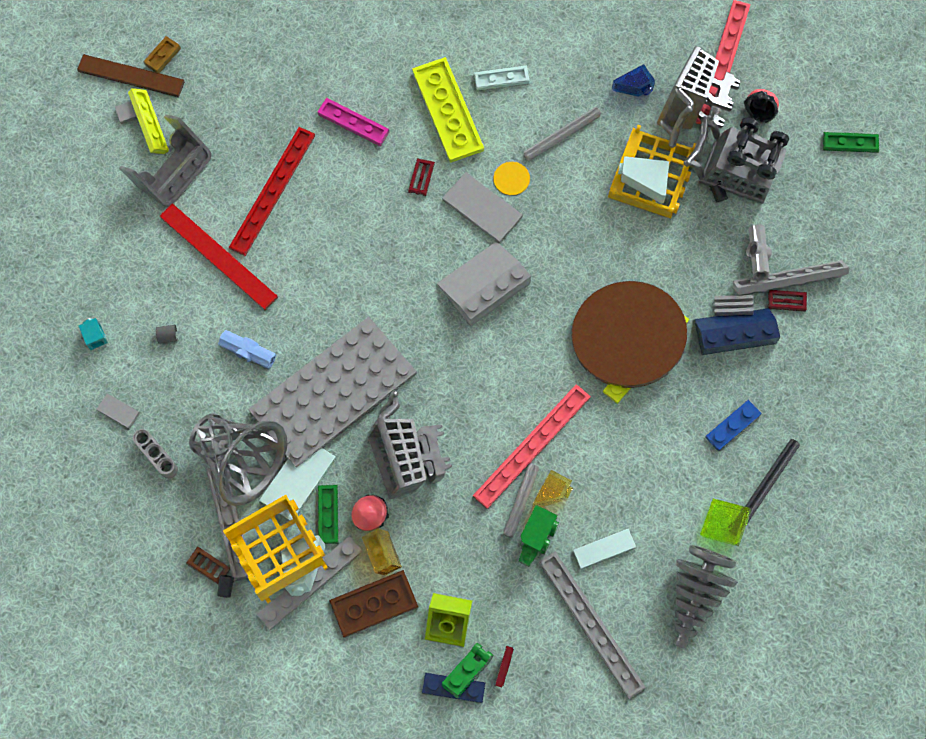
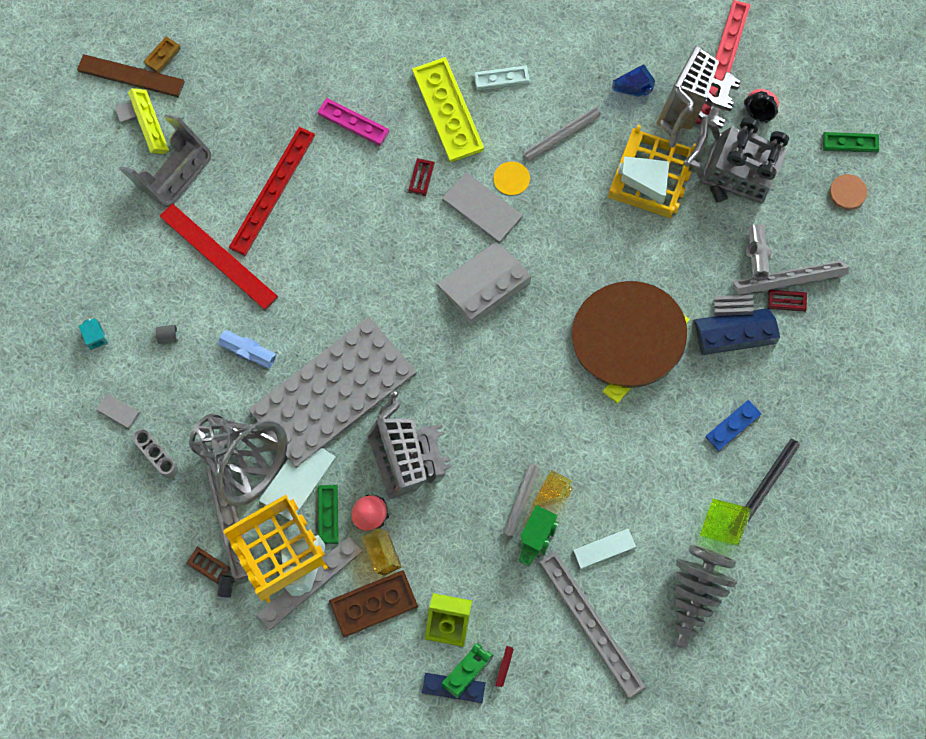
(531, 446): coral tile -> none
(848, 192): none -> nougat tile

